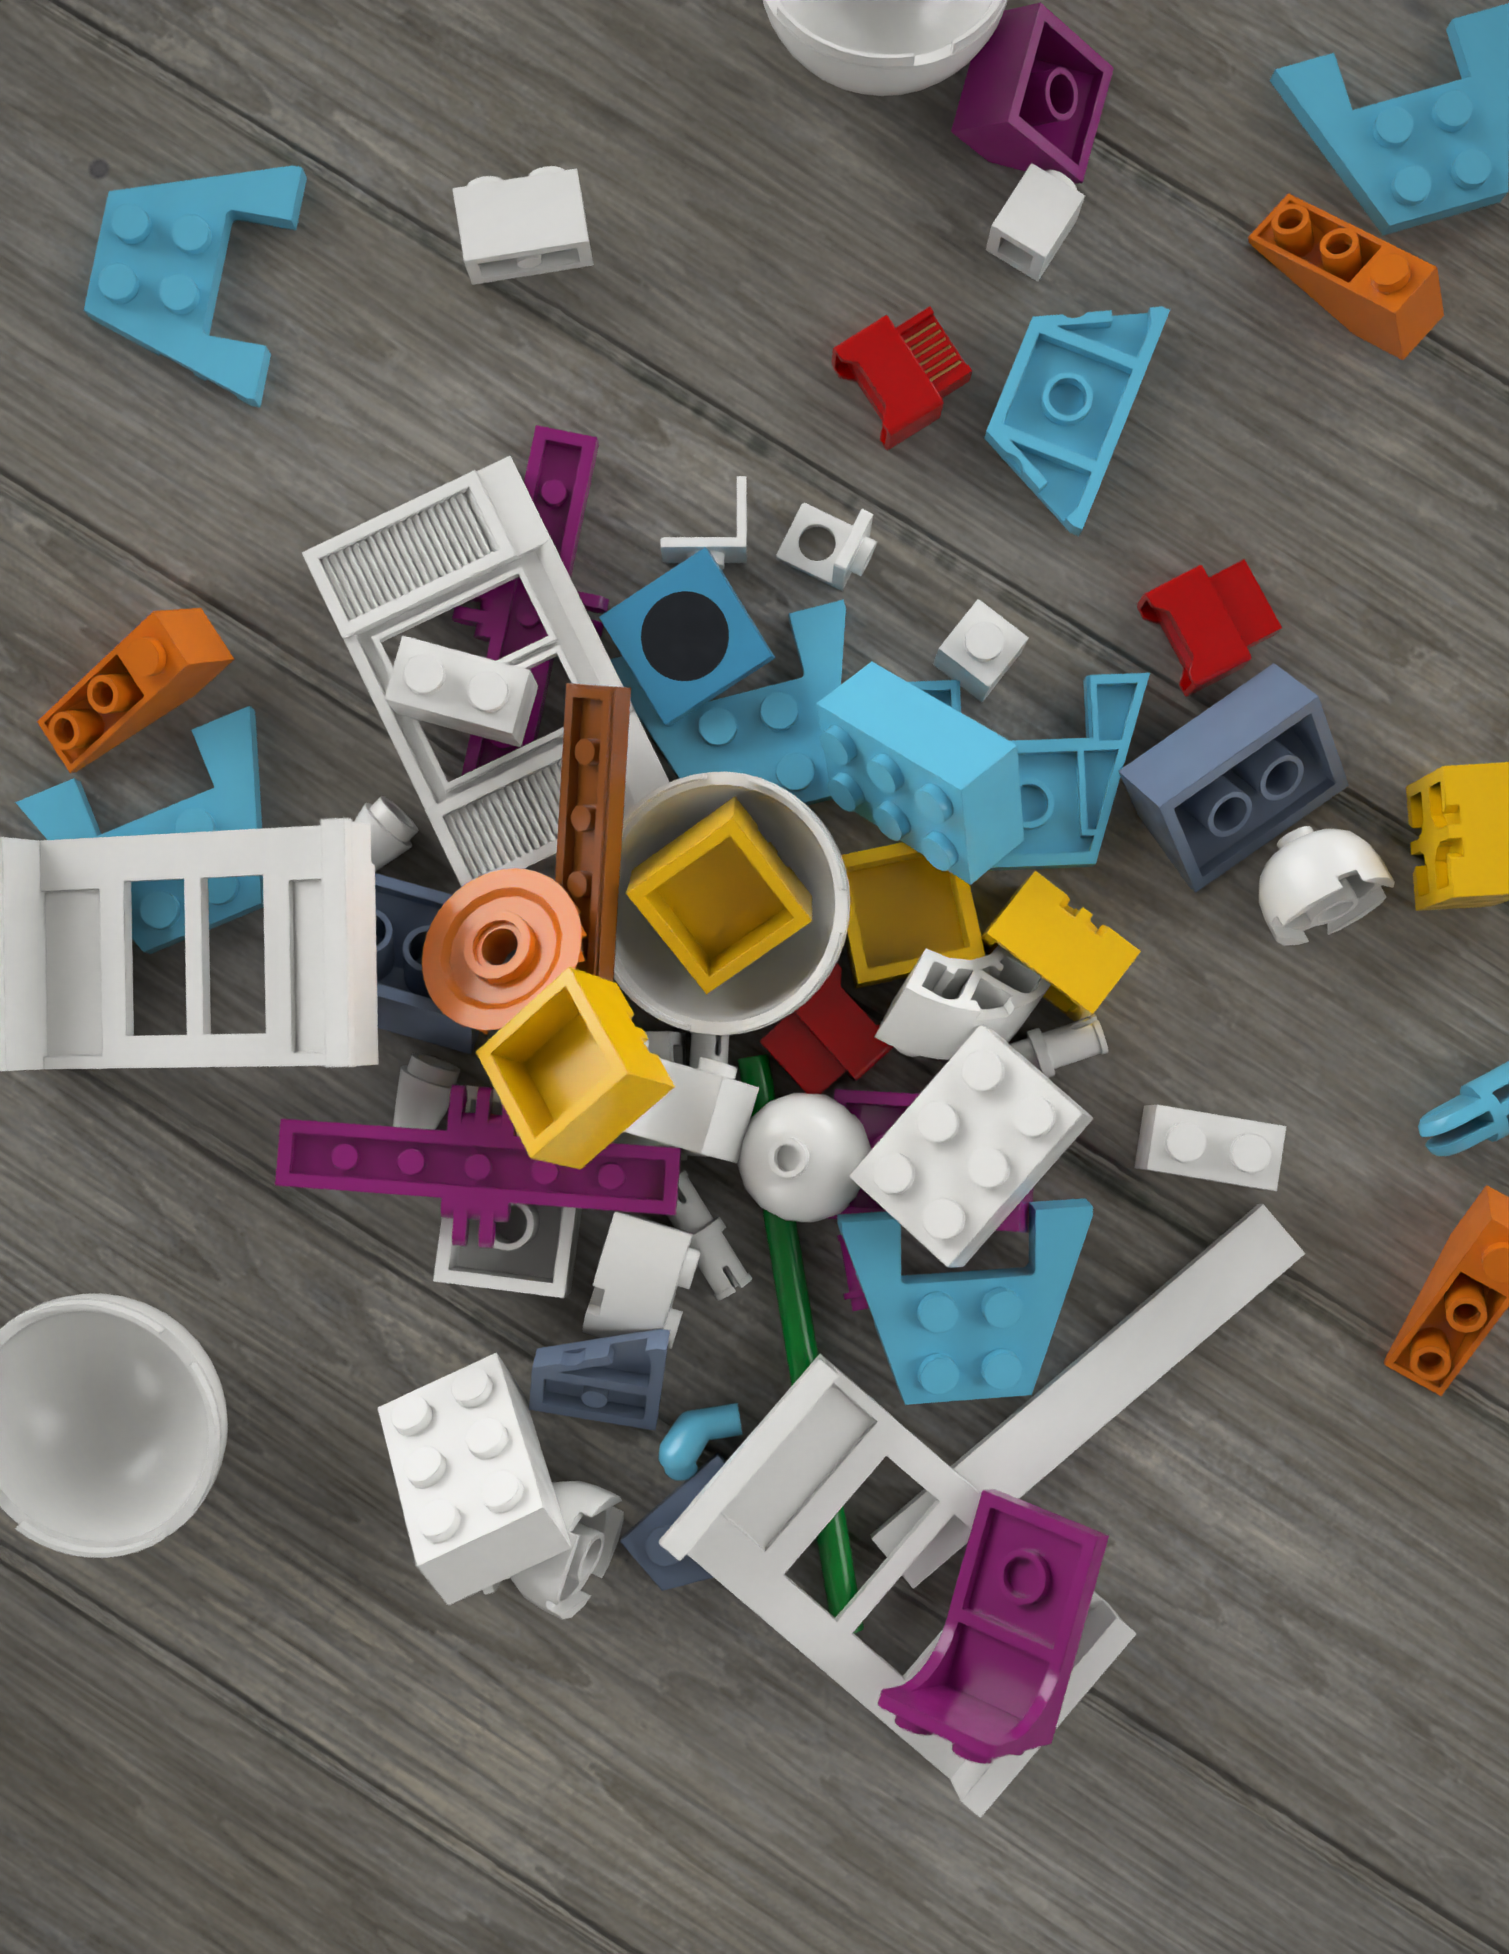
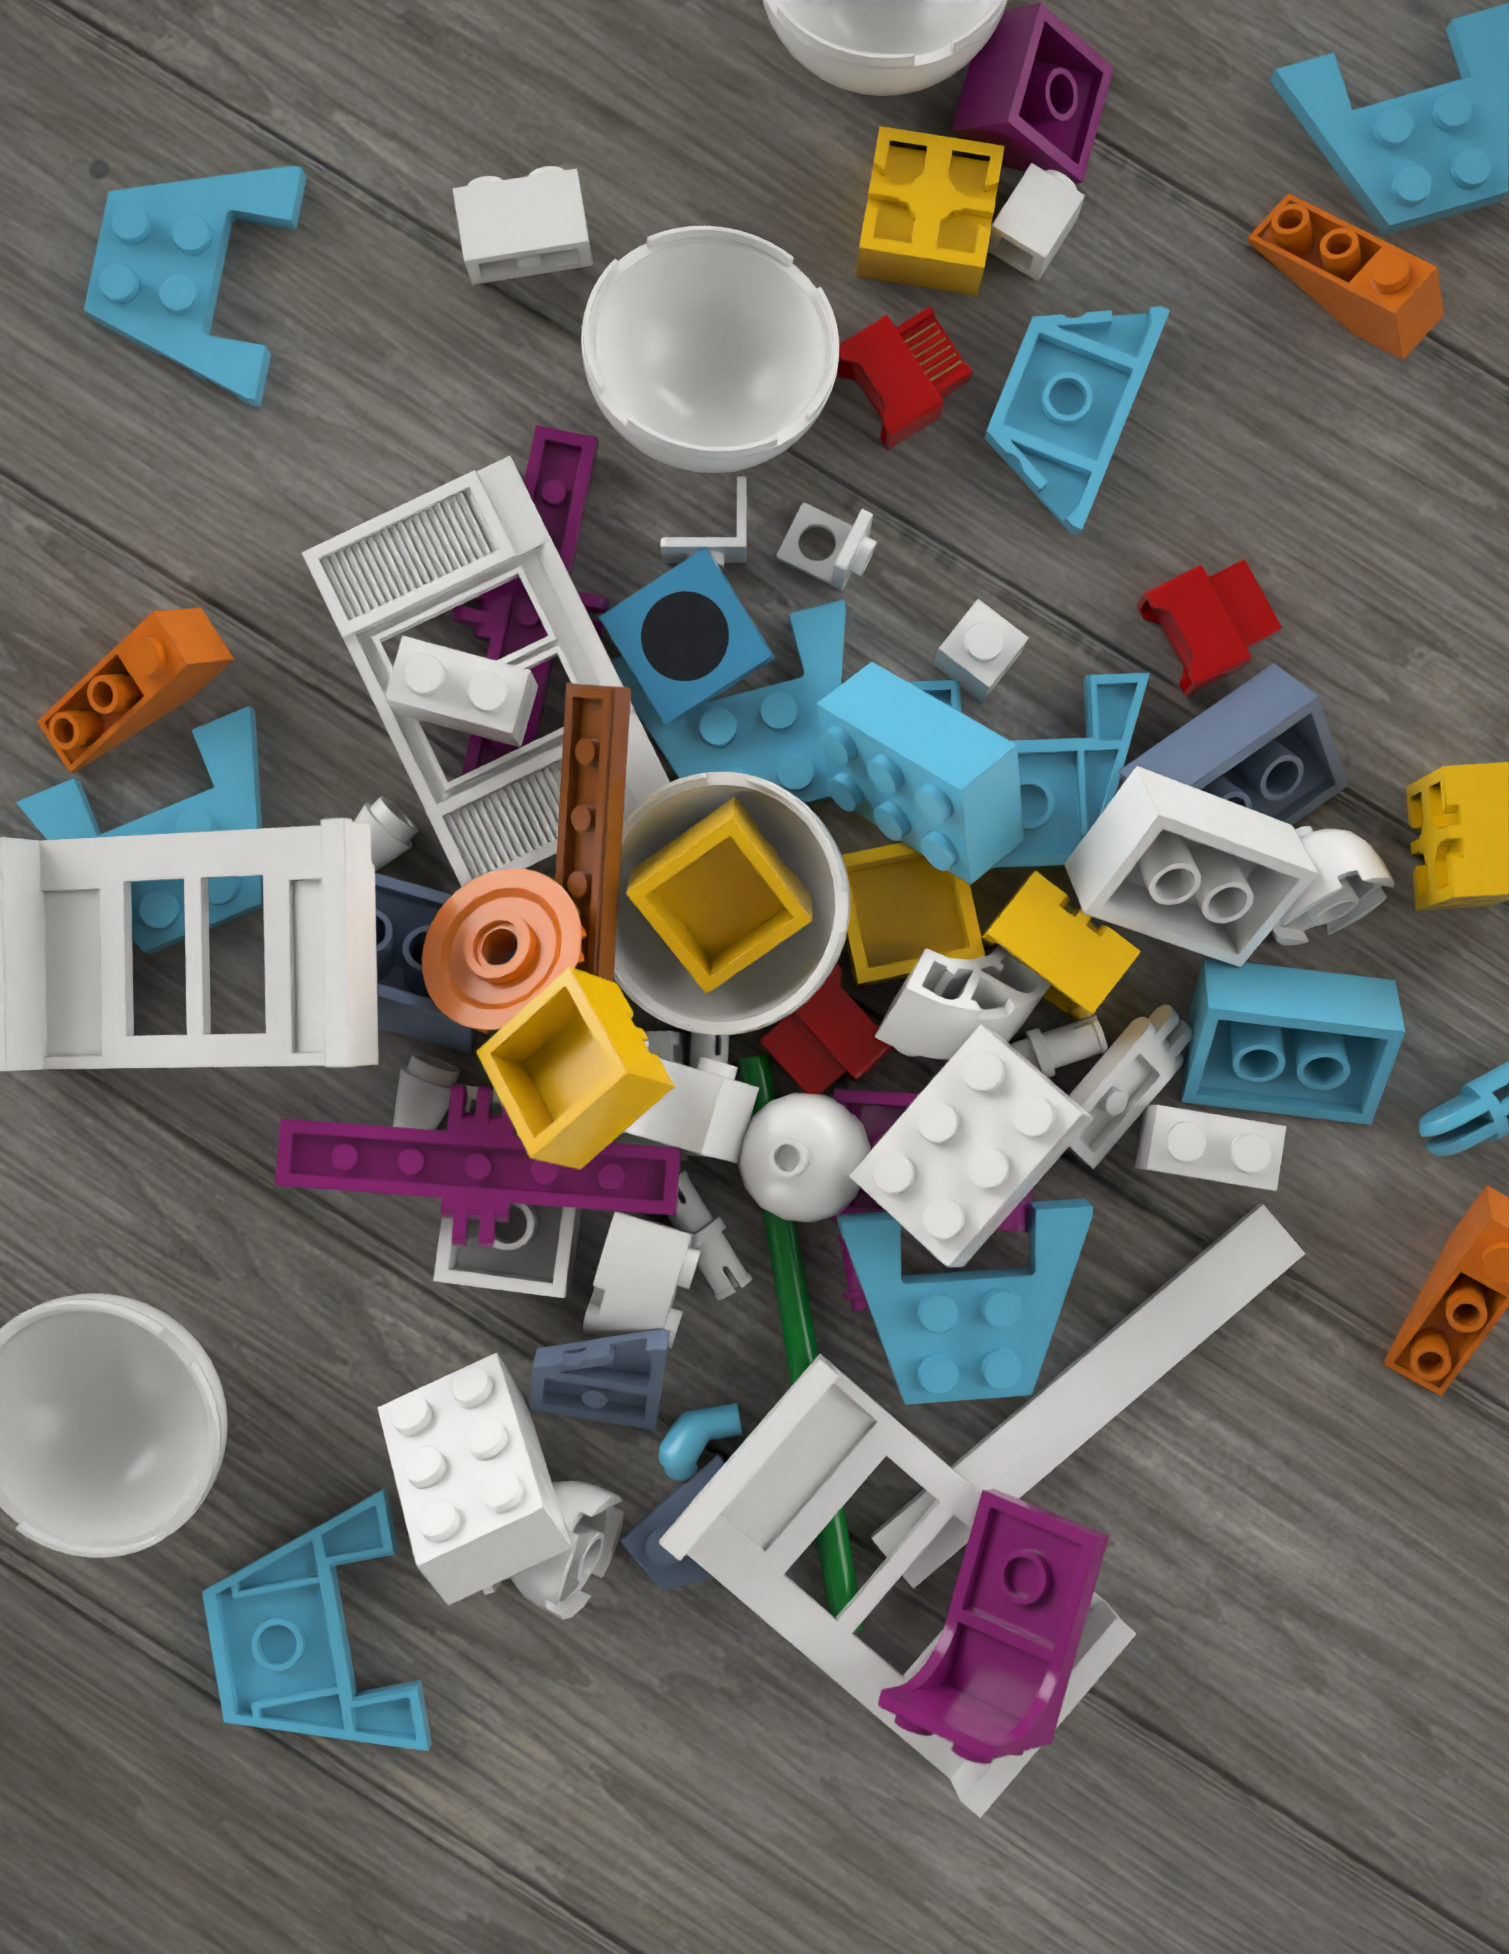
(286, 1642): none -> medium azure wing
(709, 349): none -> white piece
(929, 211): none -> yellow piece
(1128, 1080): none -> white hinge
(1189, 868): none -> white brick
(1291, 1041): none -> medium azure slope

